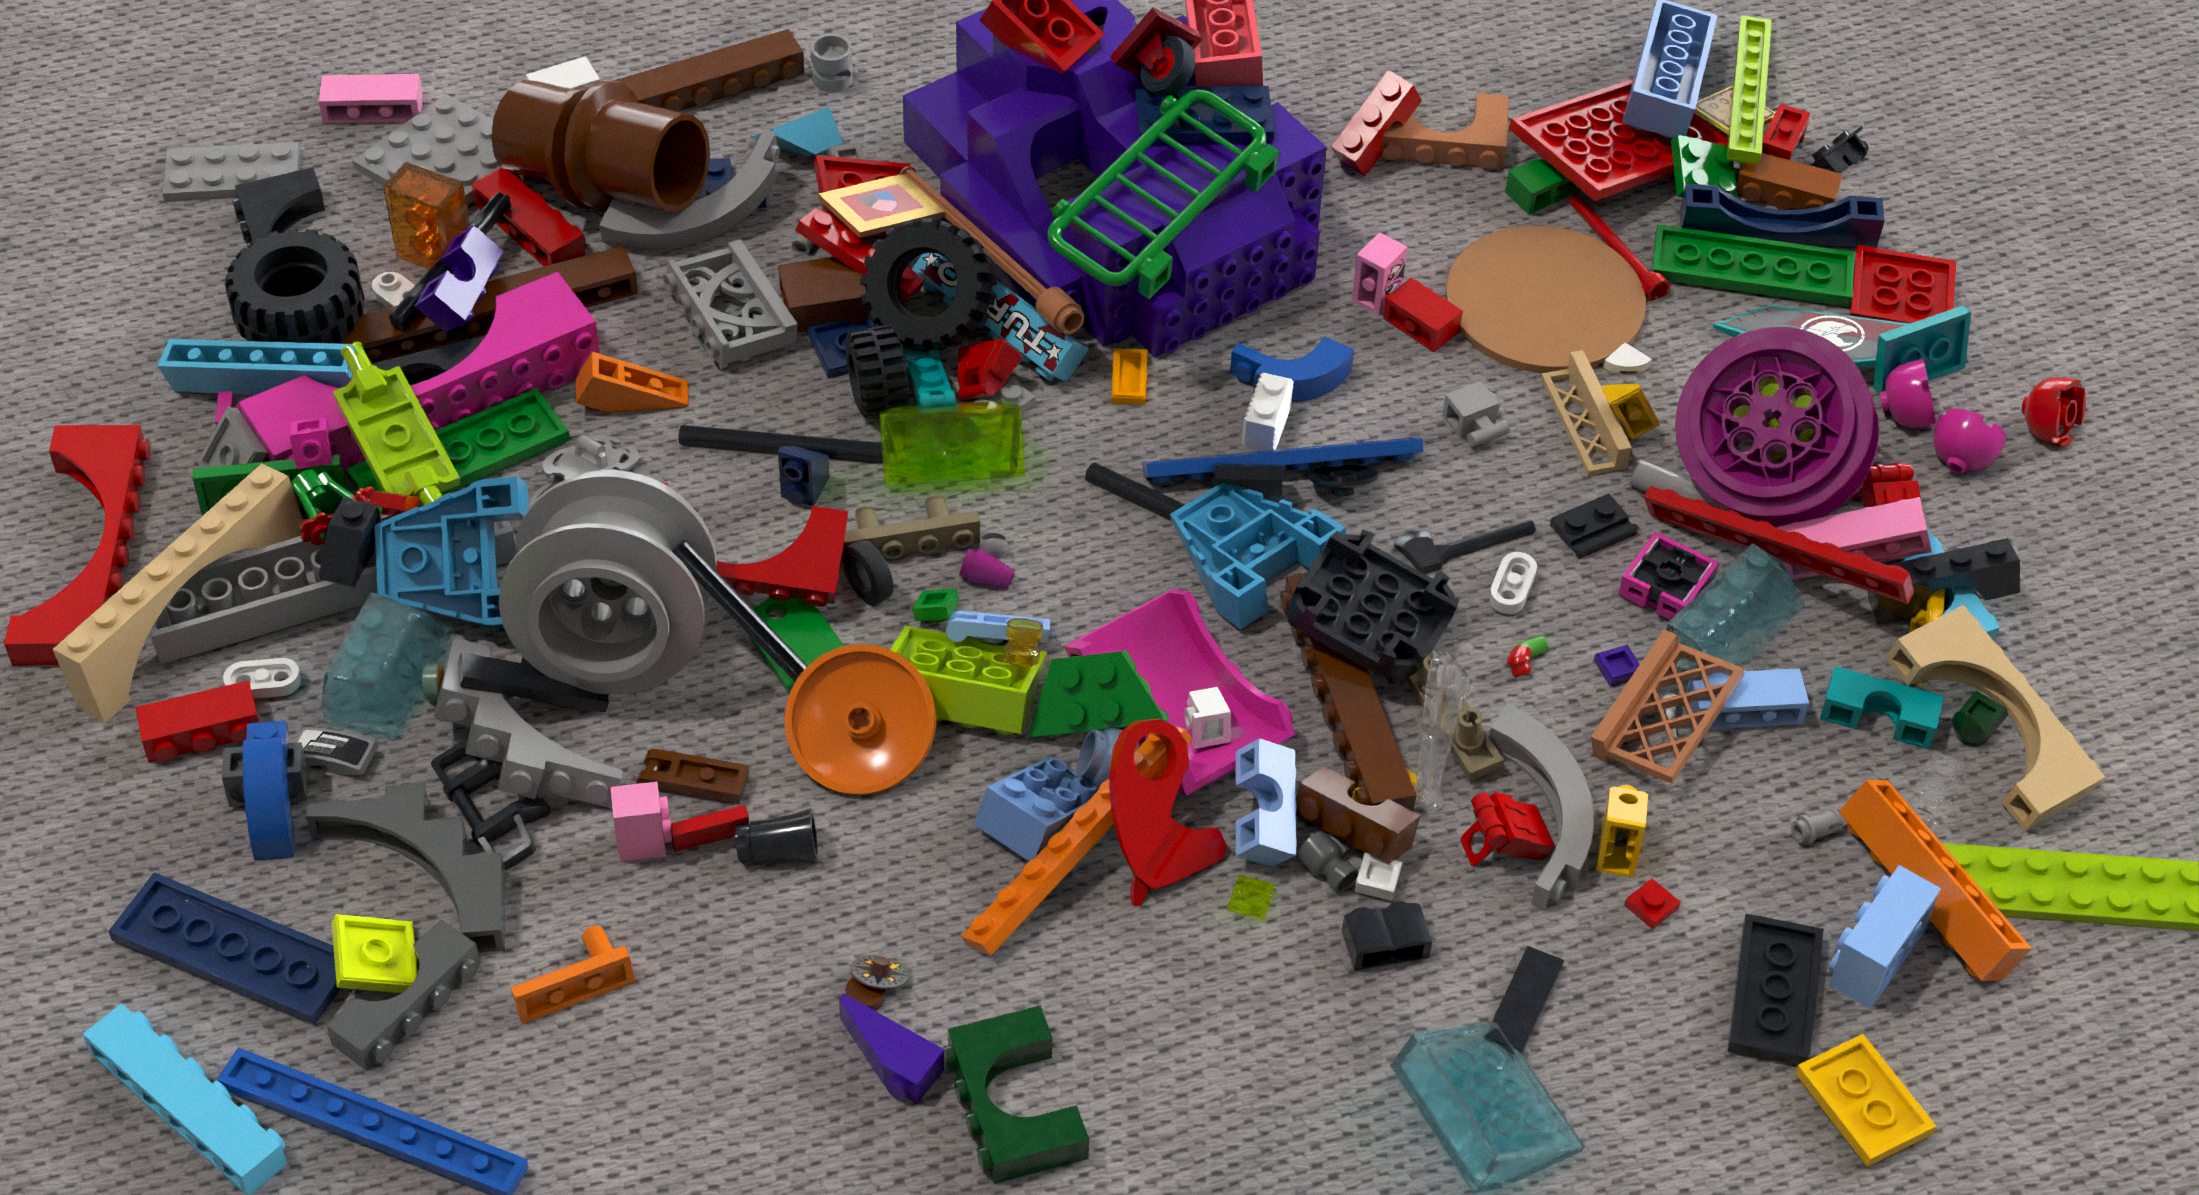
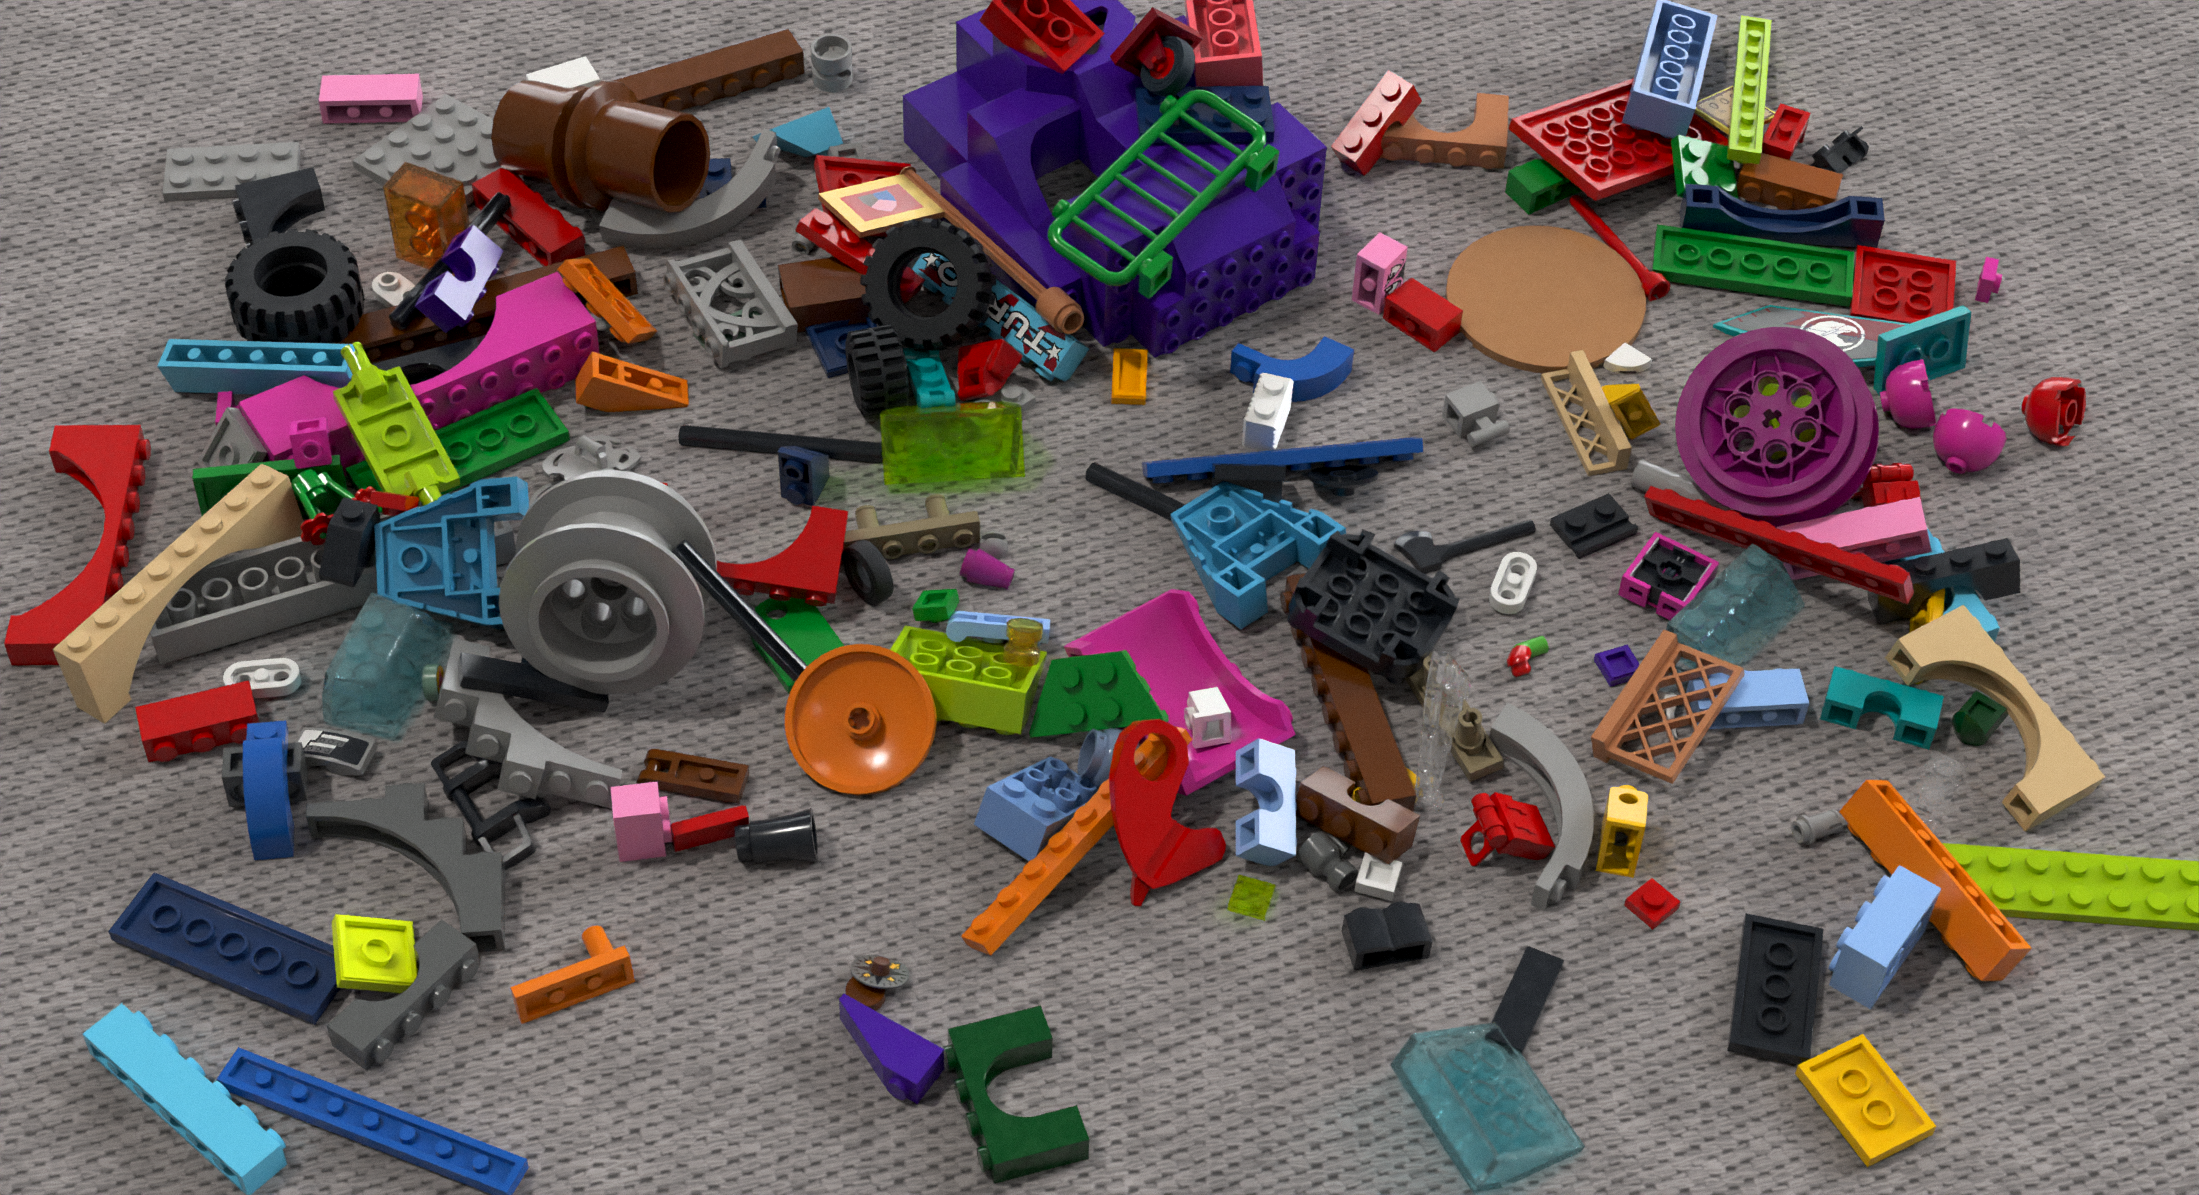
(606, 301): none -> orange plate
(1989, 280): none -> dark pink plate

